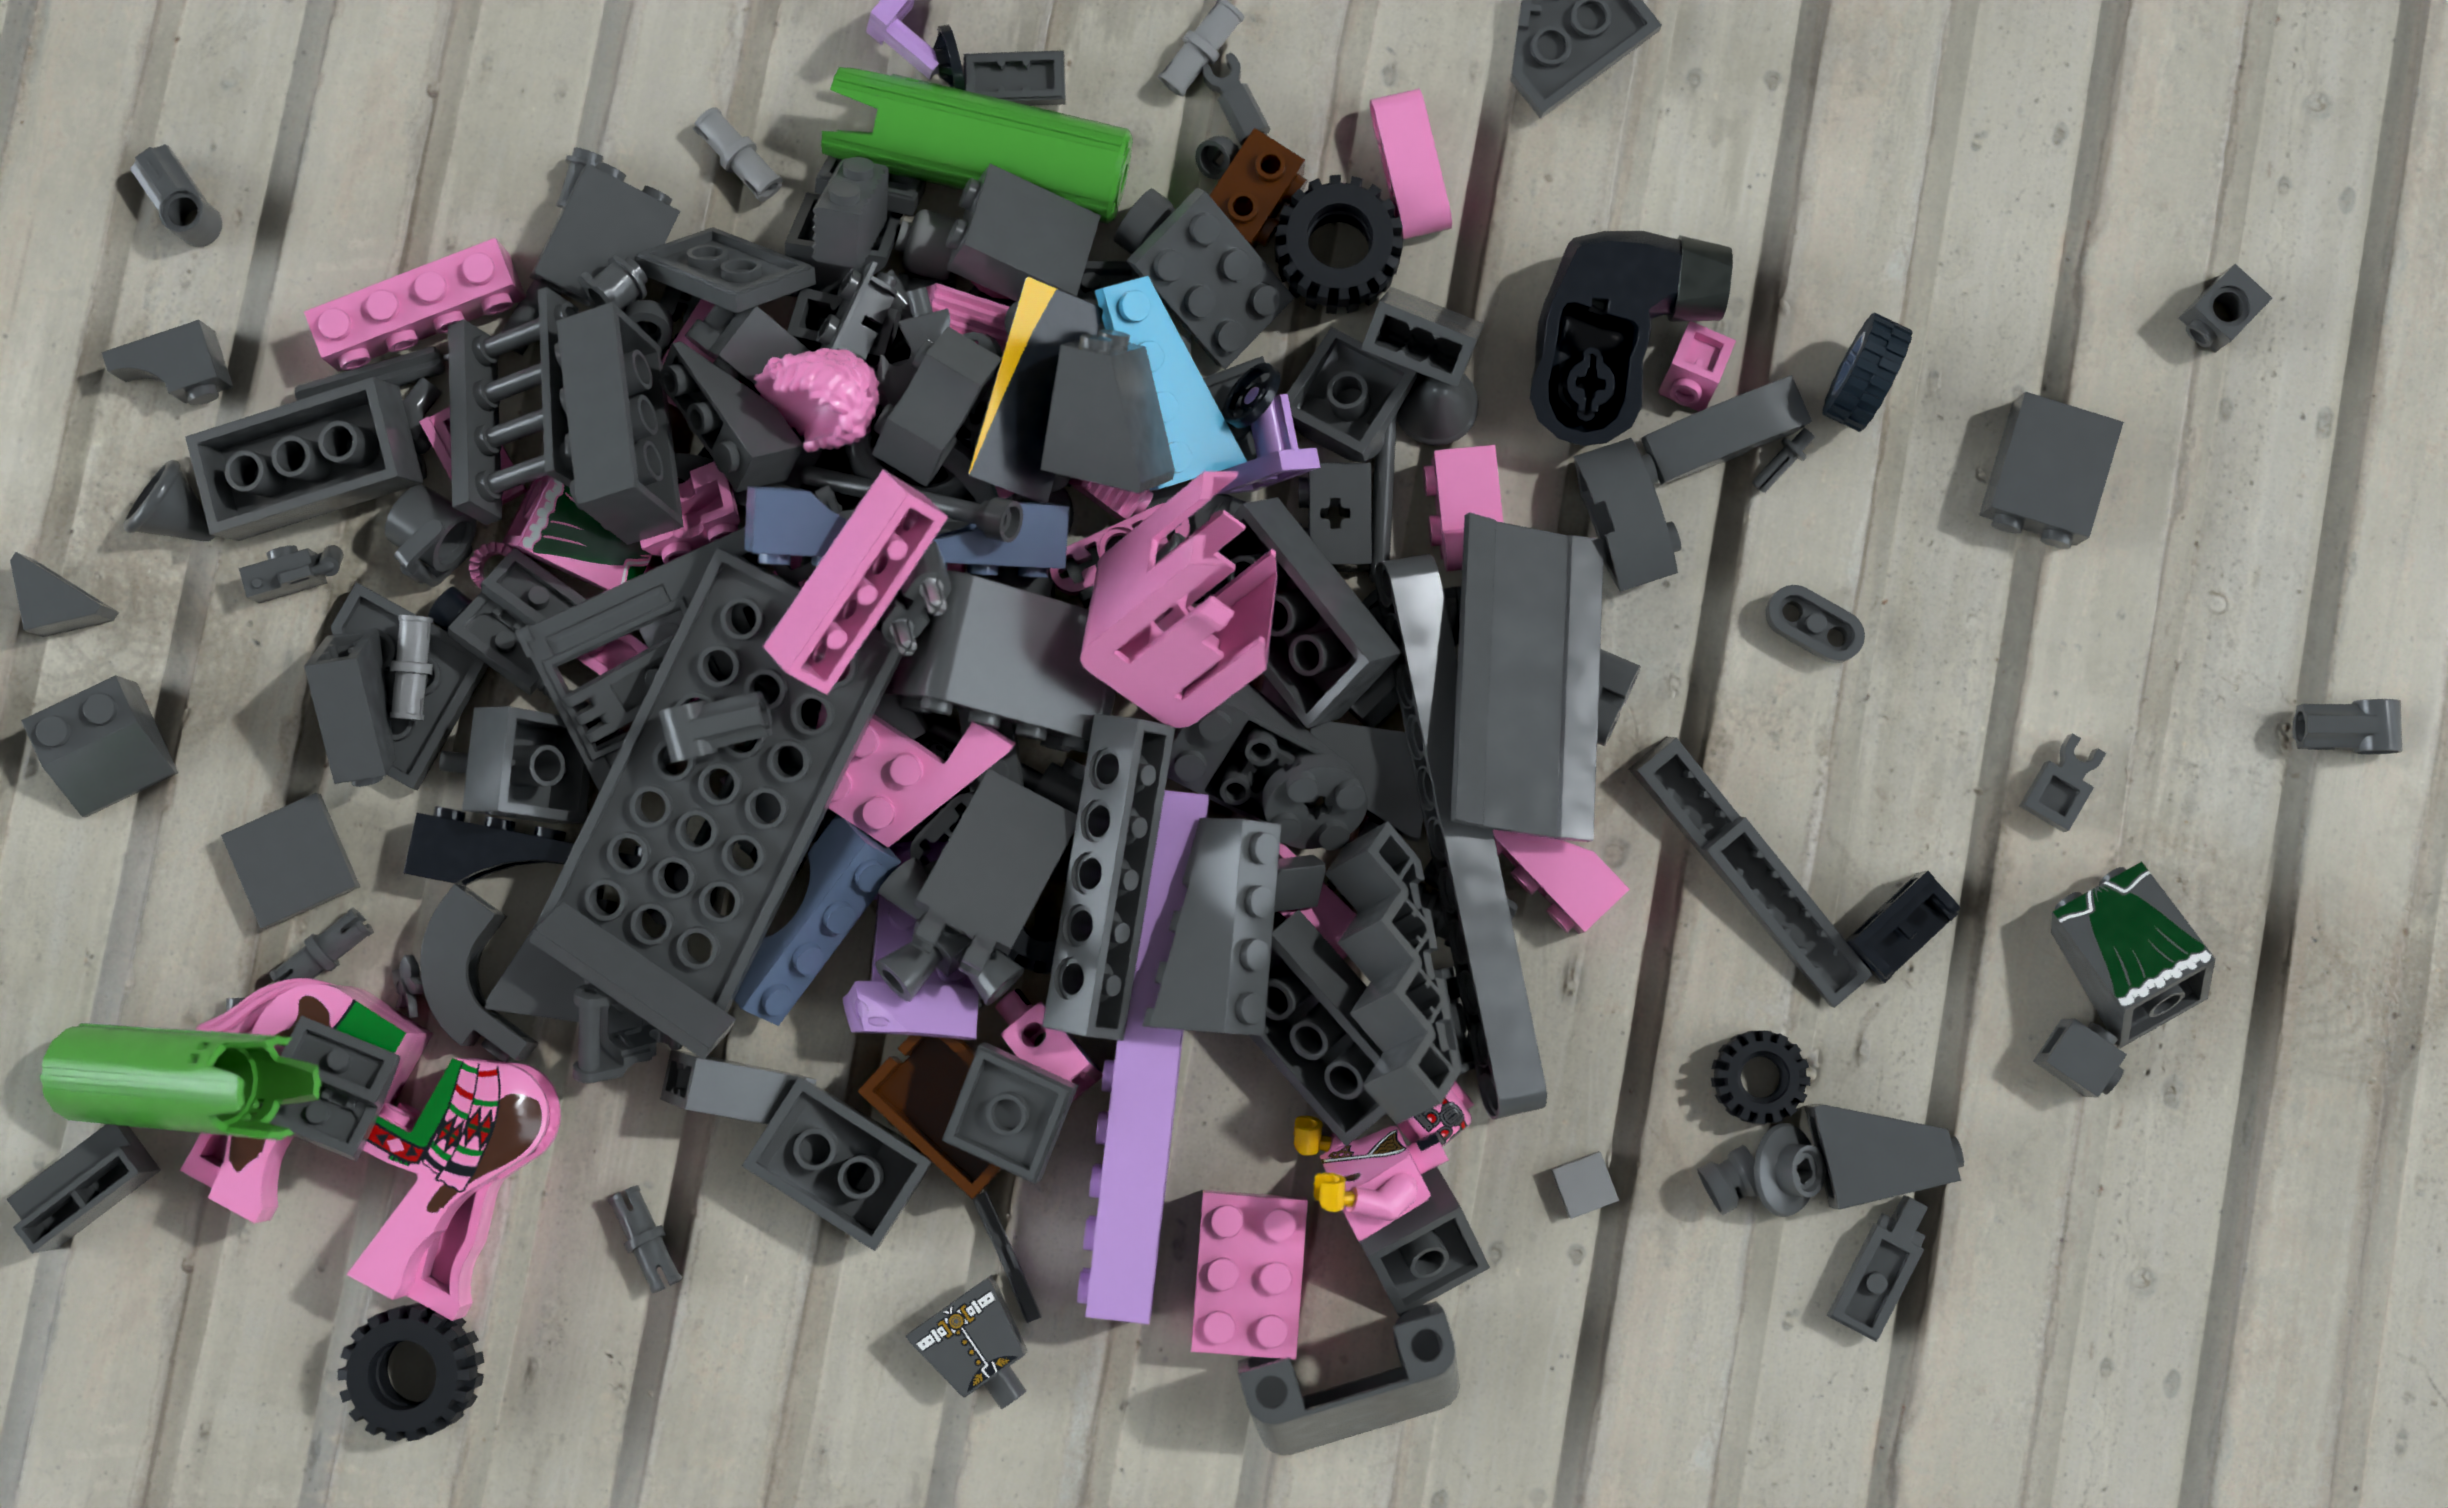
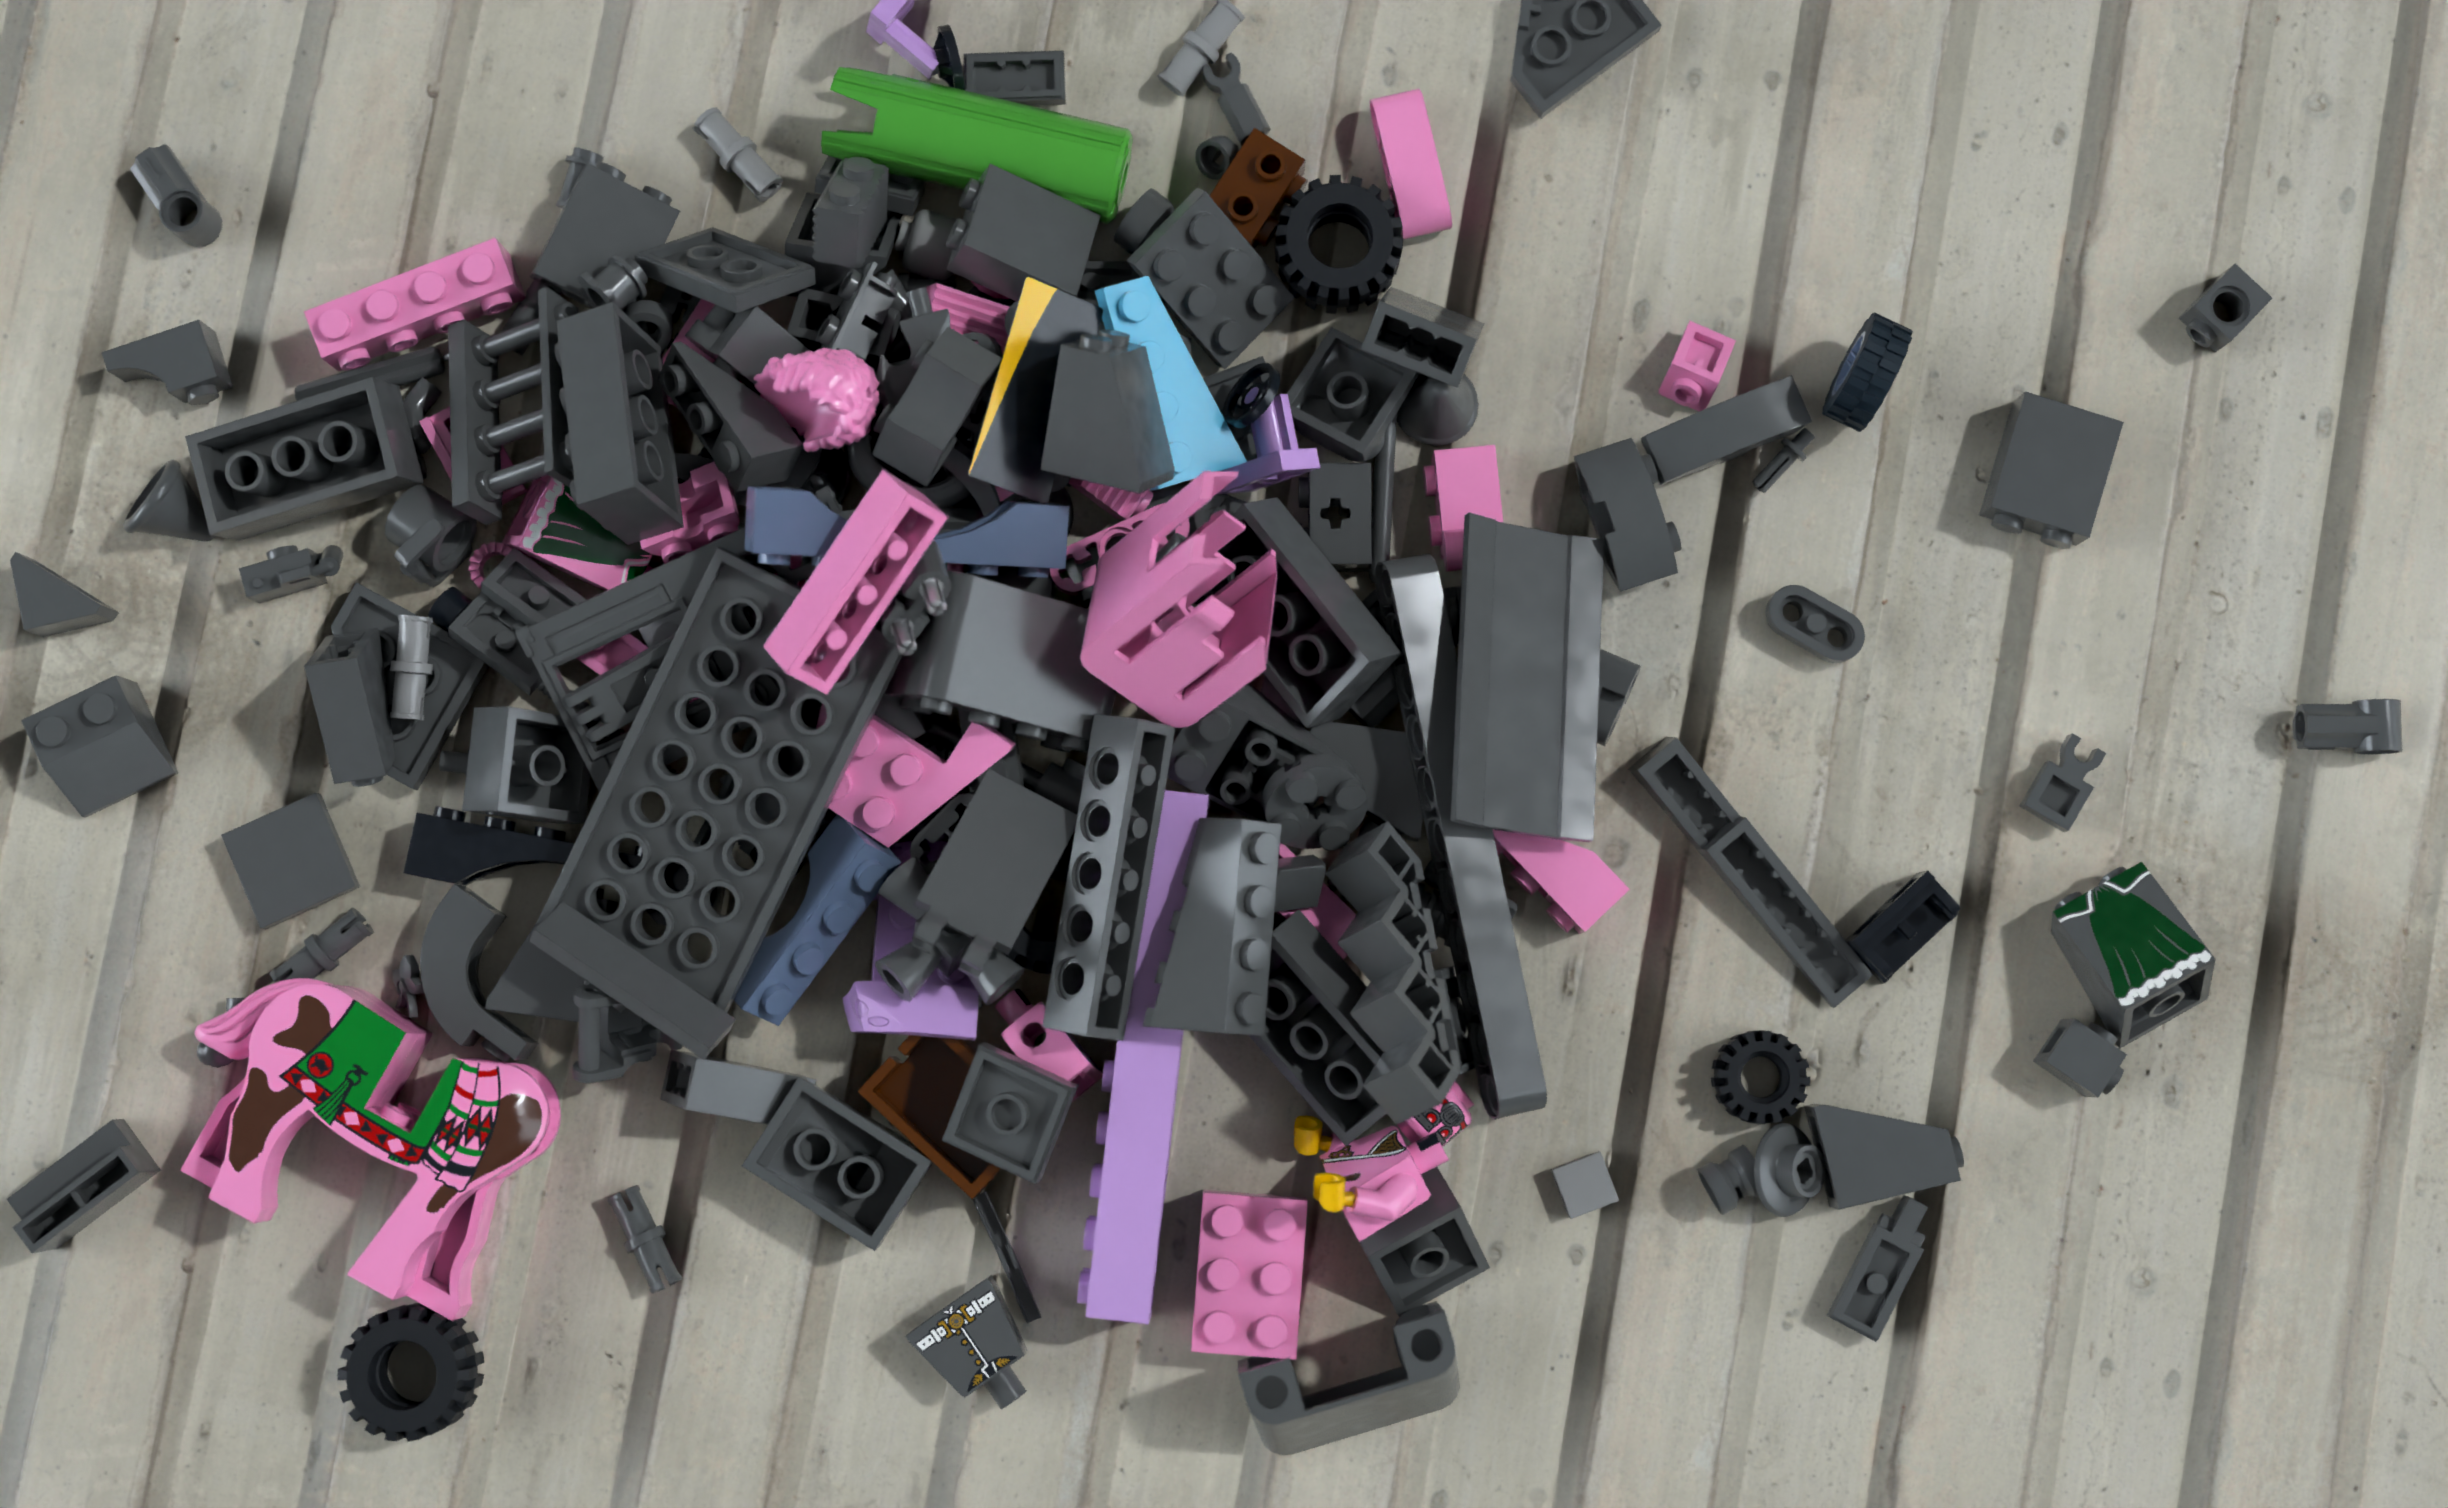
(175, 1079): bright green piece -> none
(351, 1091): dark grey slope -> none
(703, 727): dark grey piece -> none
(997, 518): dark grey piece -> none
(1601, 324): black piece -> none

